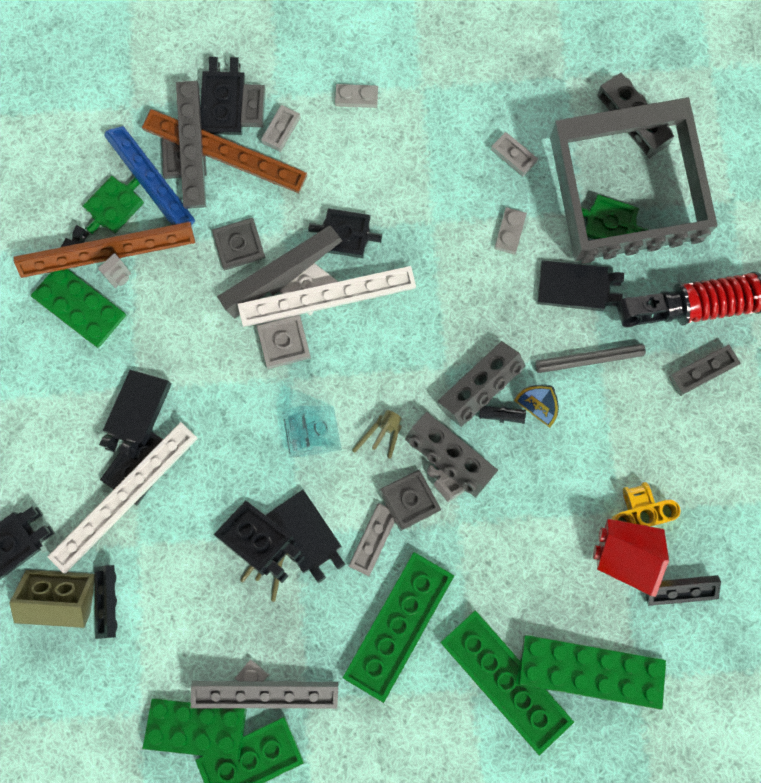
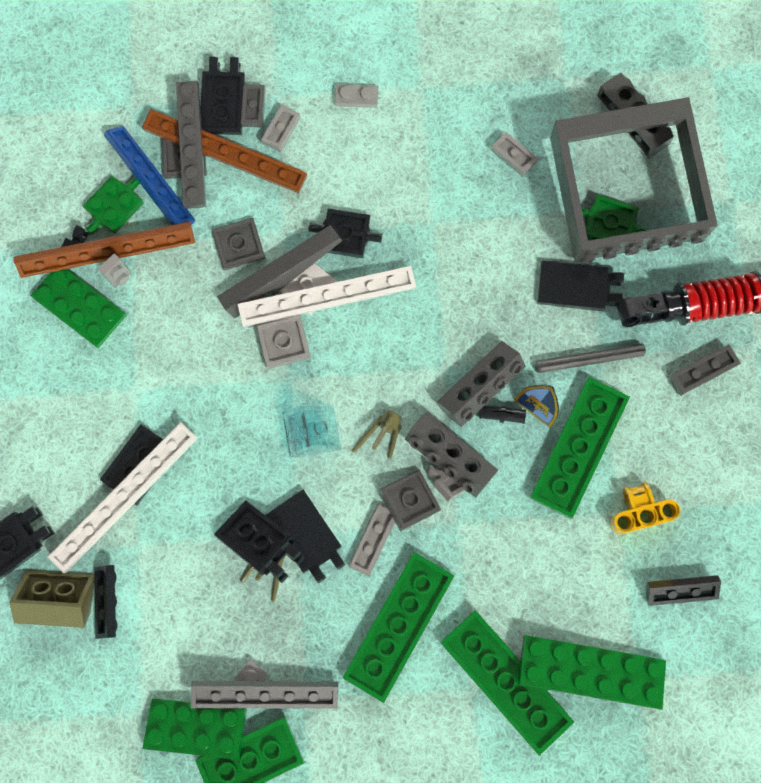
(134, 412): black tile -> none
(510, 231): light grey plate -> none
(579, 448): none -> green plate
(633, 554): red slope -> none

